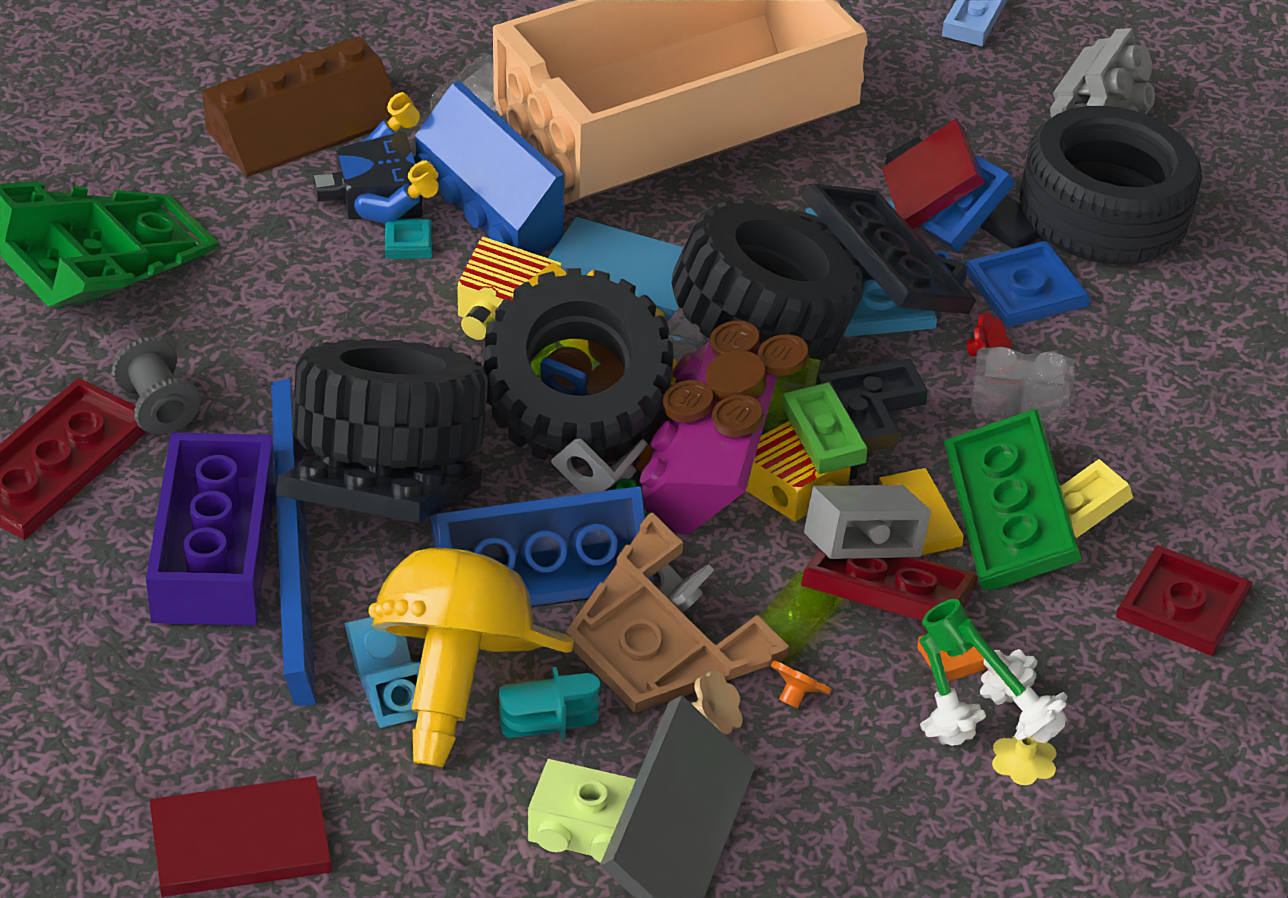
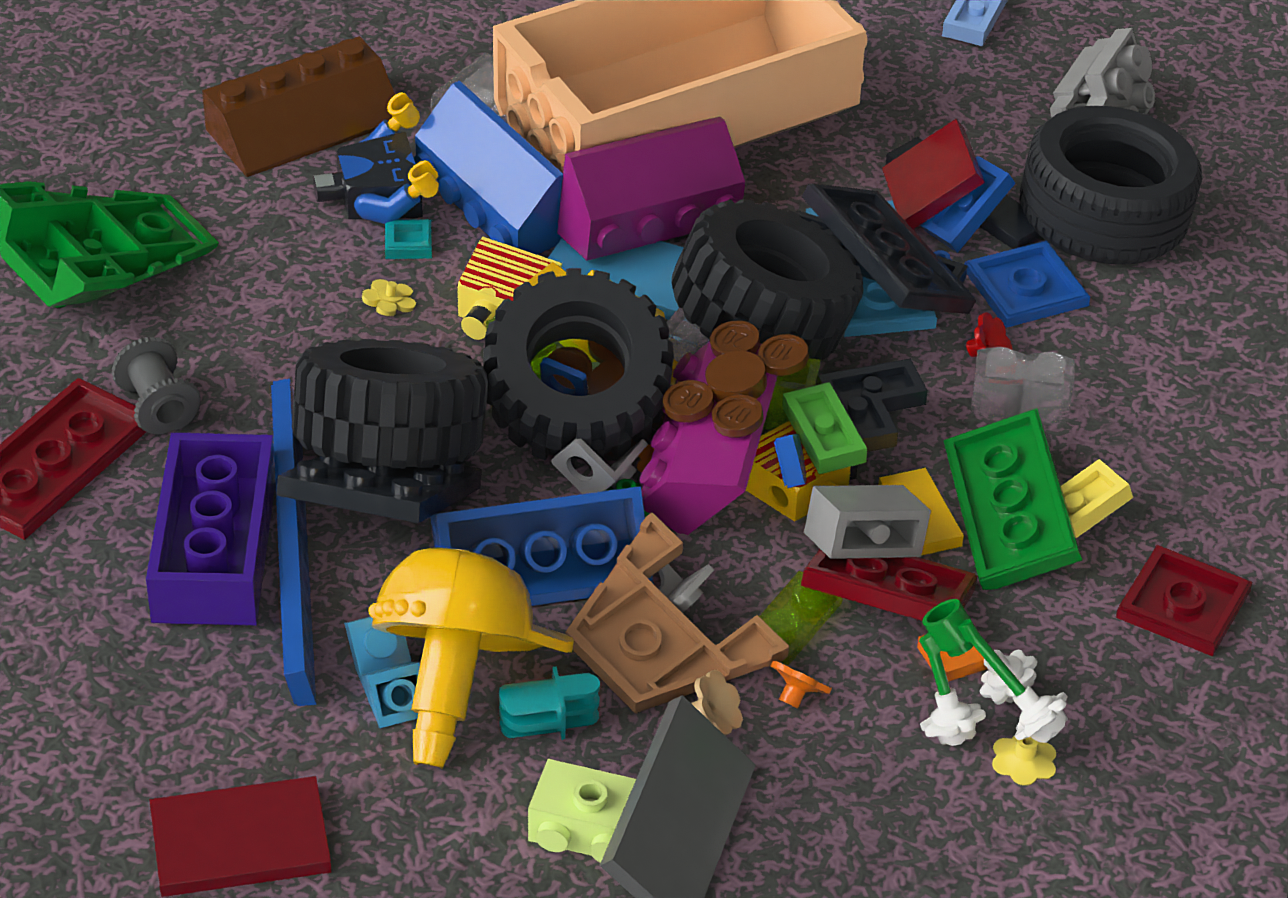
(389, 297): none -> light yellow plant
(646, 187): none -> magenta slope
(791, 460): none -> blue tile

